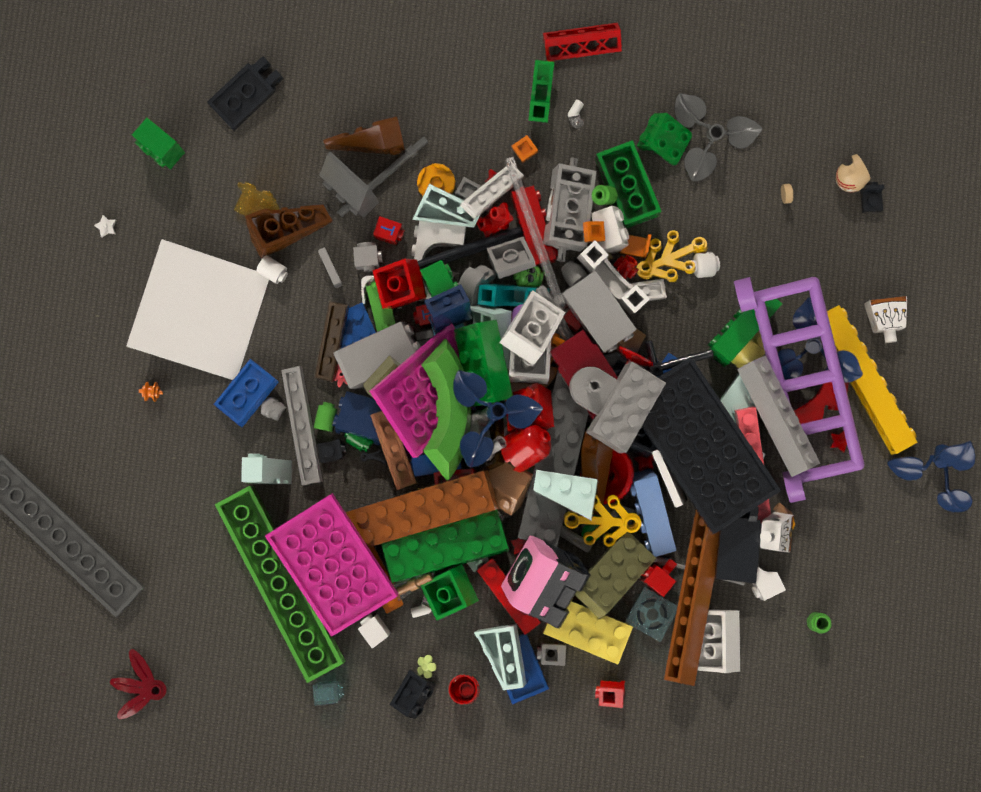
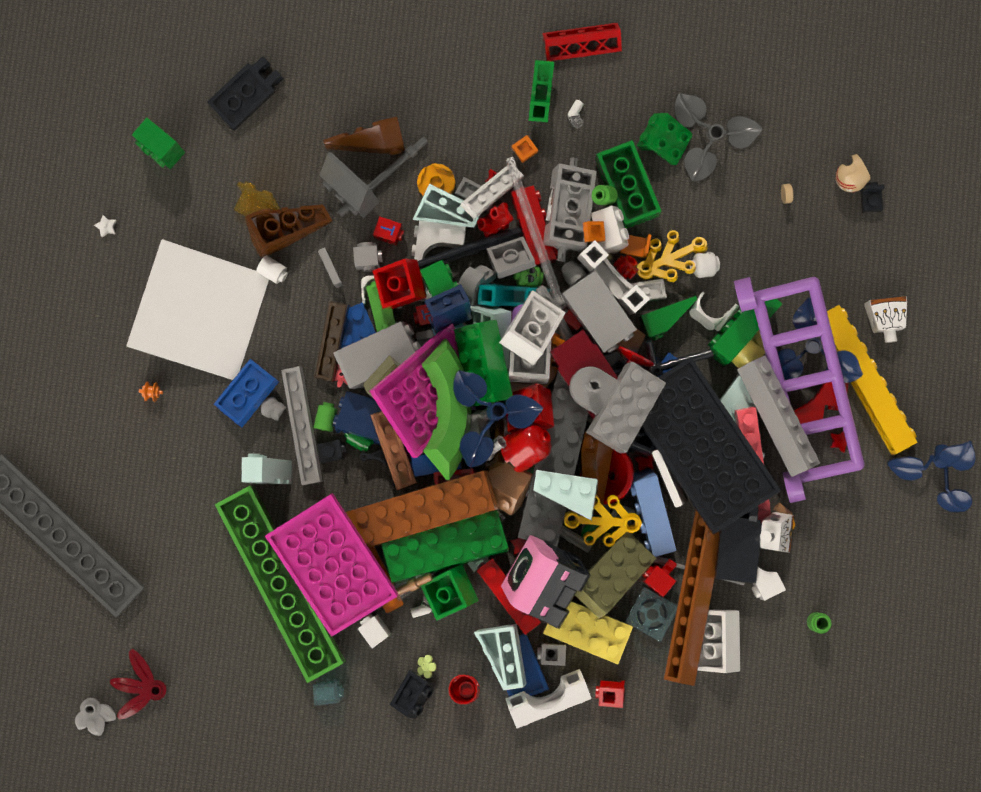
(94, 719): none -> light grey plate
(569, 693): none -> white arch
(661, 320): none -> green slope
(708, 322): none -> white helmet

